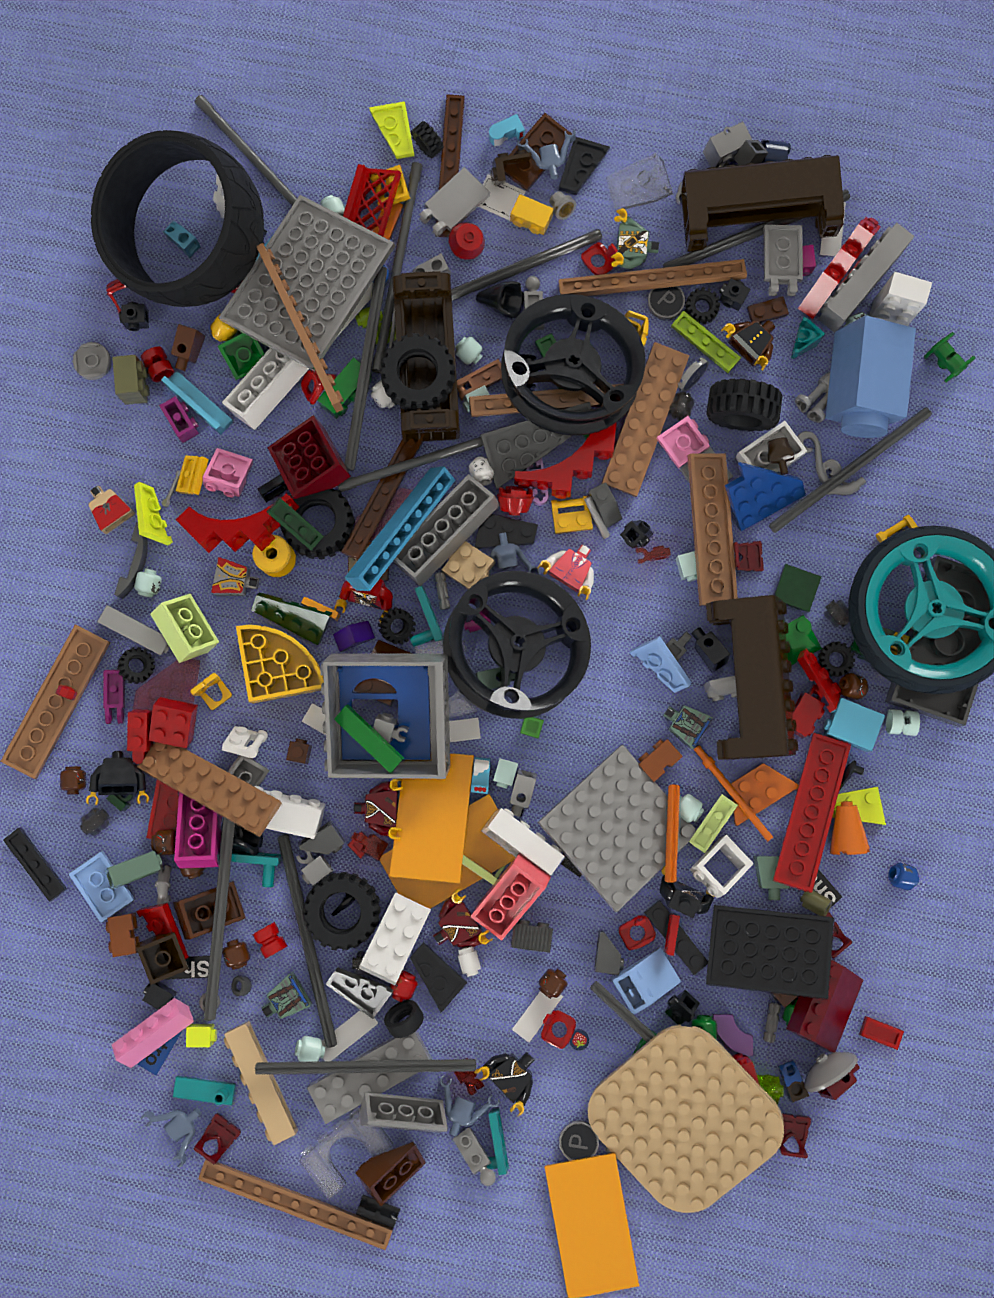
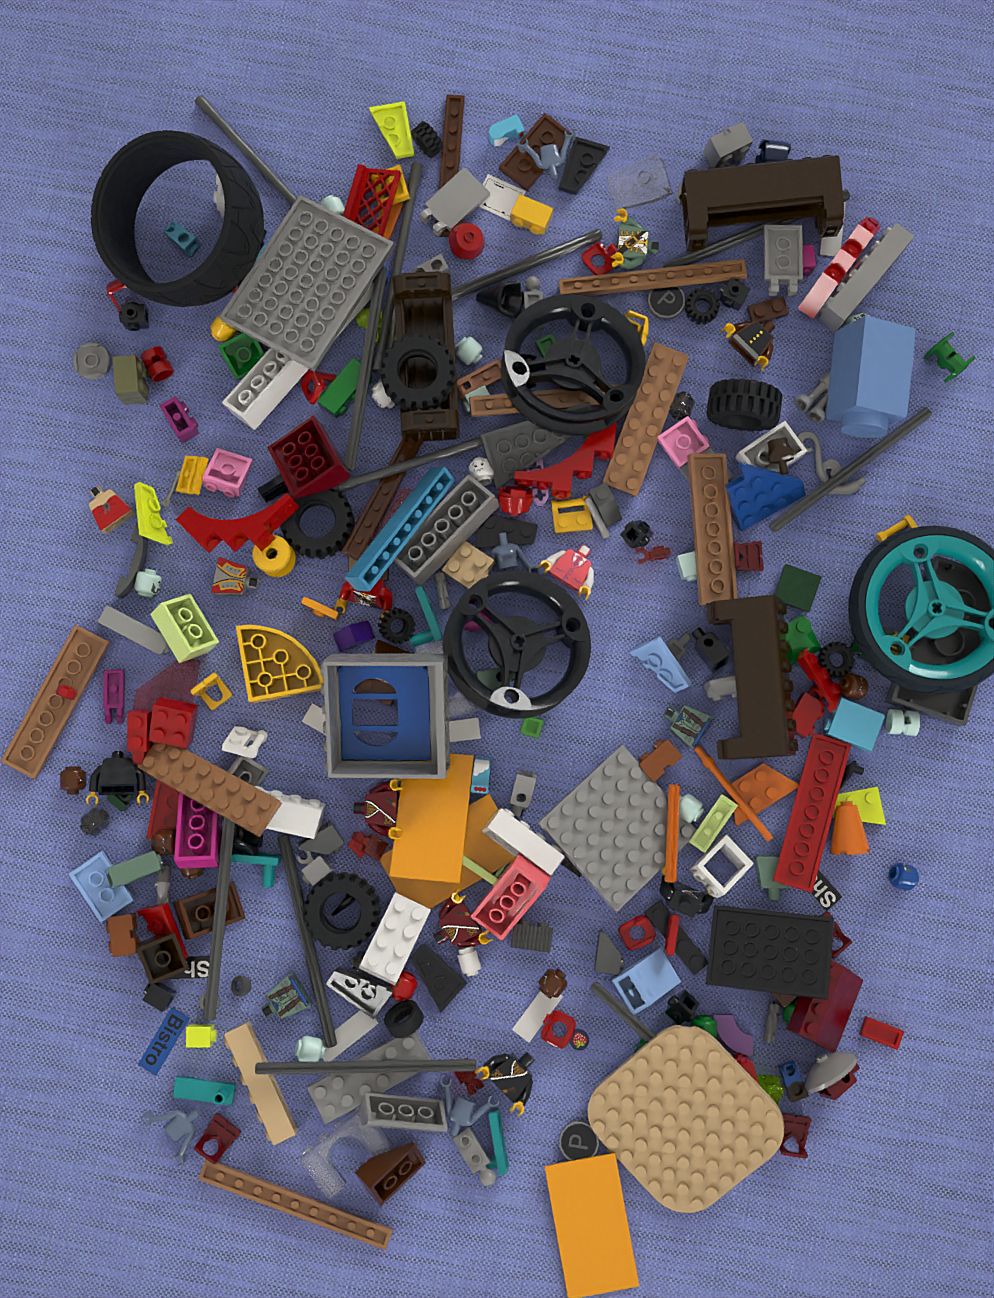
(34, 864): black plate -> none
(142, 655): black tyre -> none
(152, 1033): bright pink brick -> none
(186, 346): reddish brown torso -> none
(198, 402): medium azure fence -> none
(235, 954): reddish brown head -> none
(269, 939): red wheel -> none
(295, 523): dark green plate -> none
(298, 619): dark green wing -> none
(299, 751): reddish brown brick -> none
(303, 332): medium nougat plate -> none
(369, 738): green tile -> none
(371, 1210): black hinge -> none
(385, 726): light grey brick -> none
(497, 172): dark brown bracket -> none
(505, 773): light aqua brick -> none
(562, 205): light grey piece -> none
(693, 374): tile -> none
(705, 342): lime plate -> none
(751, 152): dark grey brick -> none
(807, 337): teal slope -> none
(816, 903): olive brick -> none
(837, 613): clear smoke piece -> none
(901, 299): white brick -> none

